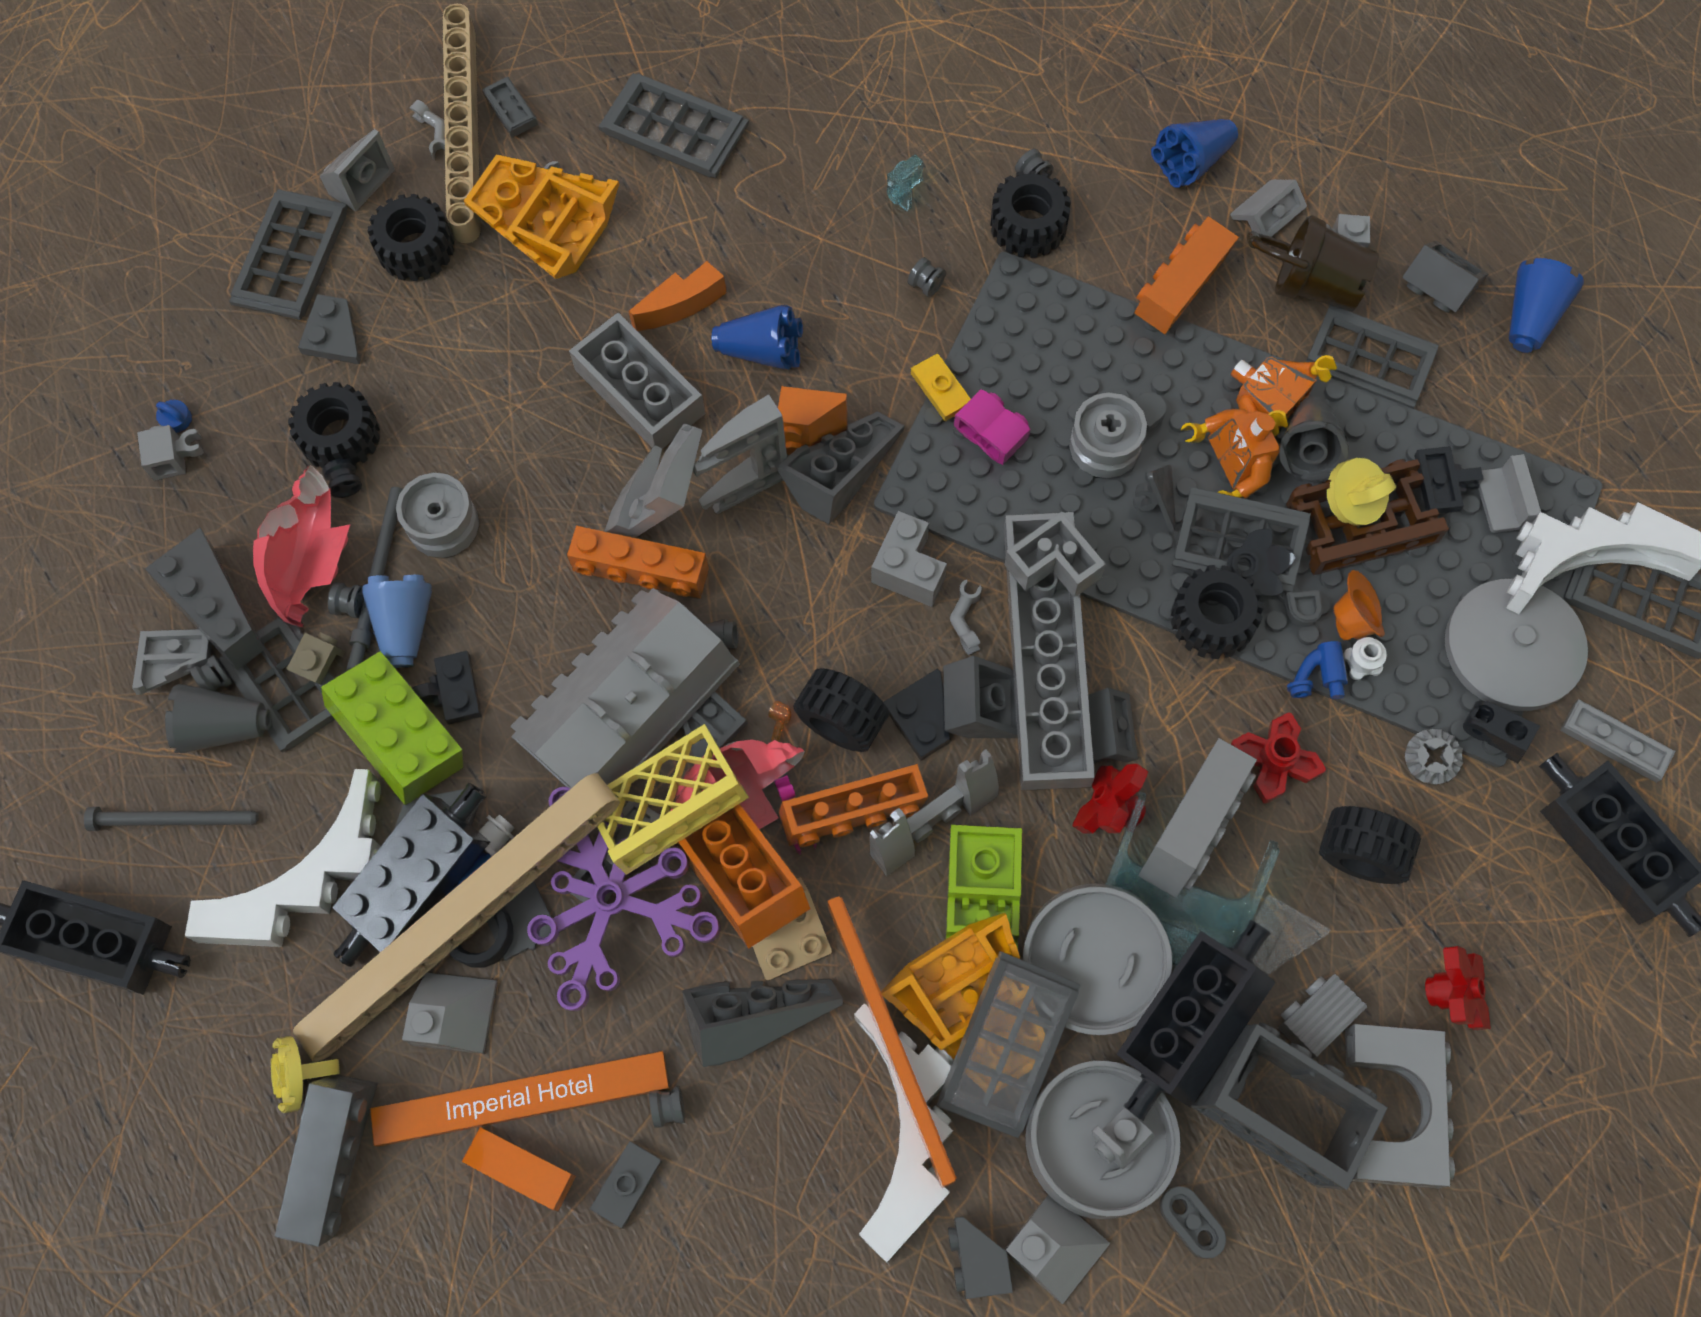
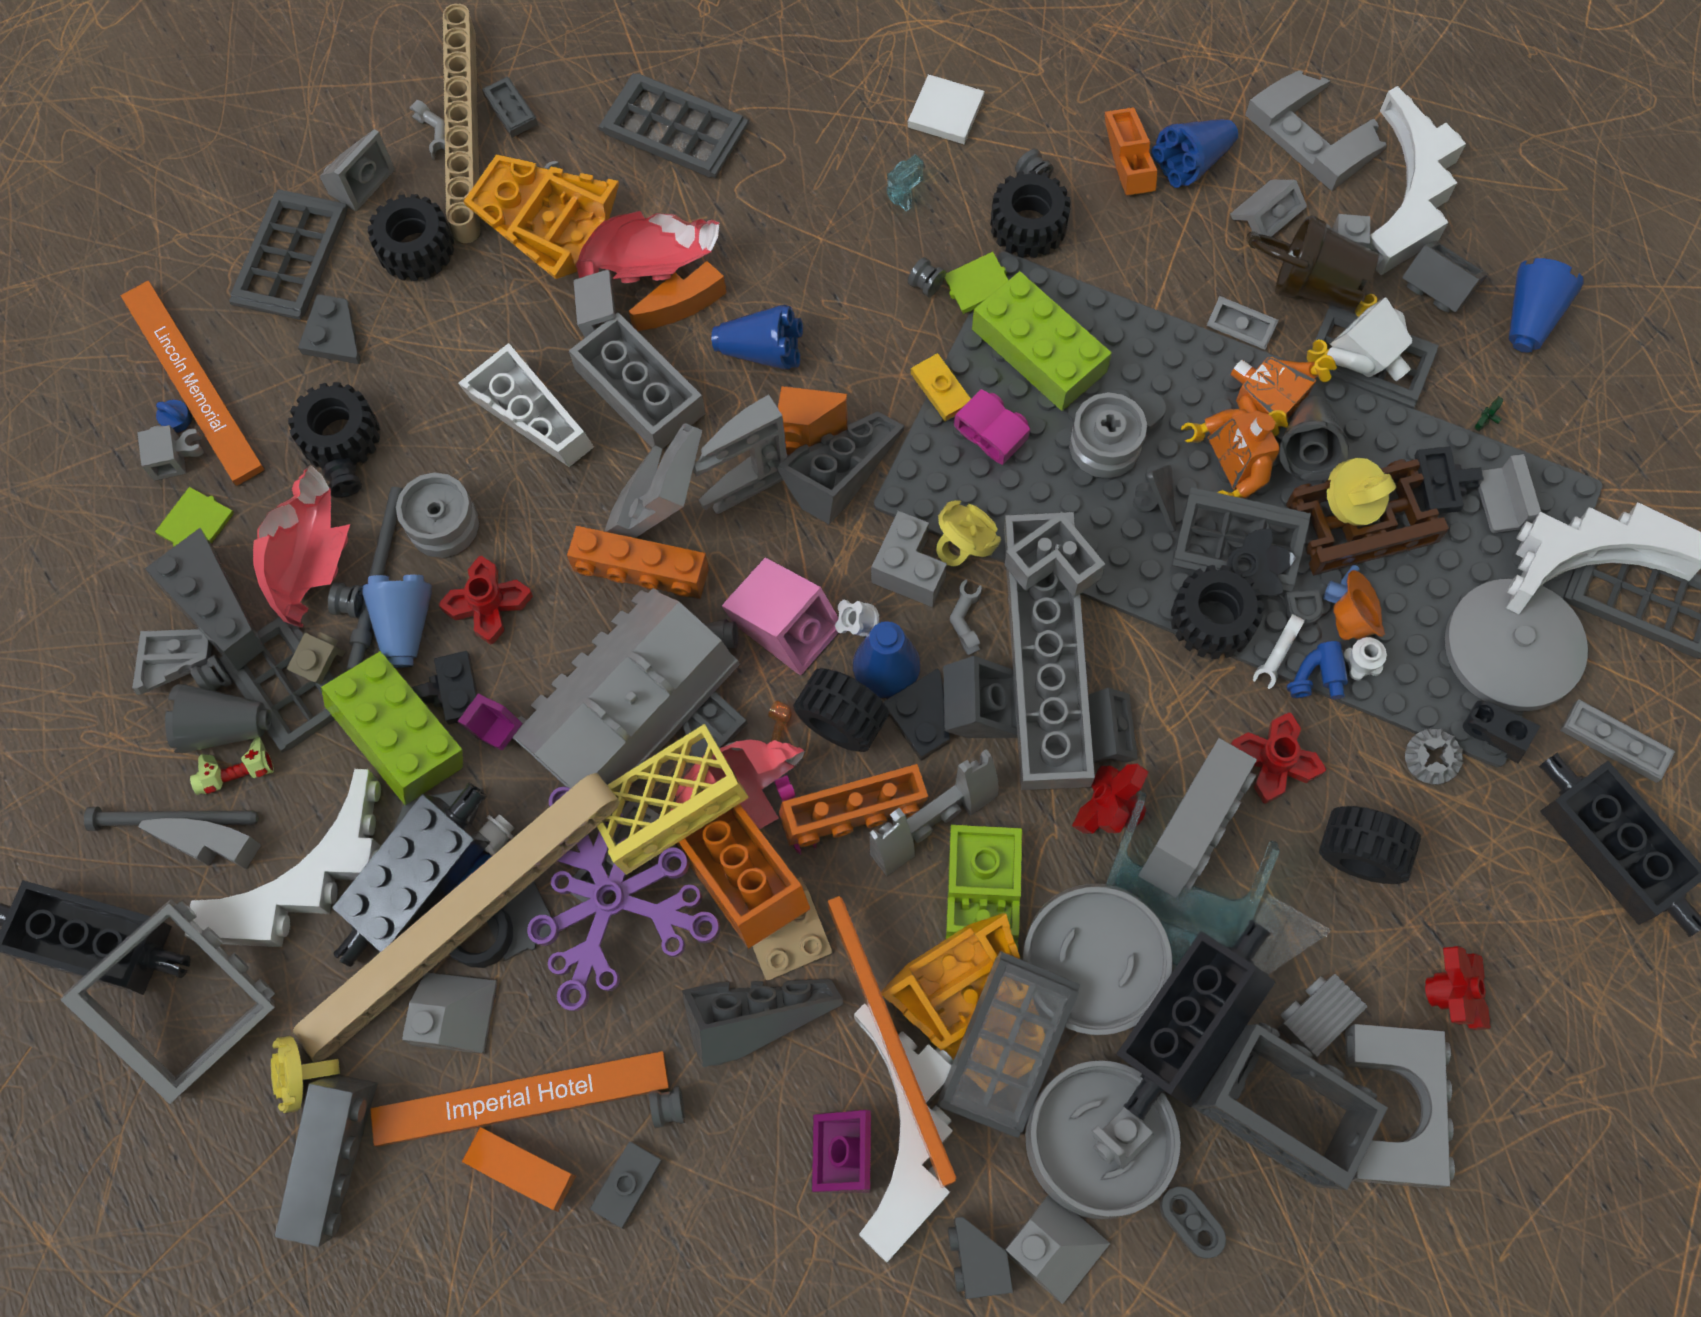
(127, 1046): none -> light grey window
(192, 383): none -> orange tile
(192, 513): none -> lime piece
(203, 839): none -> light grey slope
(211, 778): none -> yellowish green piece
(485, 599): none -> red plant
(490, 722): none -> magenta panel
(523, 402): none -> white wedge
(594, 301): none -> light grey panel
(645, 246): none -> coral animal
(783, 614): none -> bright pink slope
(842, 1152): none -> magenta slope
(856, 617): none -> white brick
(886, 660): none -> blue cone
(946, 109): none -> white tile
(968, 530): none -> light yellow tile
(975, 281): none -> lime piece
(1041, 340): none -> lime brick
(1131, 151): none -> orange slope
(1185, 275): orange brick -> none
(1242, 322): none -> light grey slope
(1280, 649): none -> white arm
(1331, 164): none -> light grey wedge
(1335, 590): none -> medium blue hand
(1370, 341): none -> white torso
(1429, 185): none -> white arch
(1489, 413): none -> dark green plant

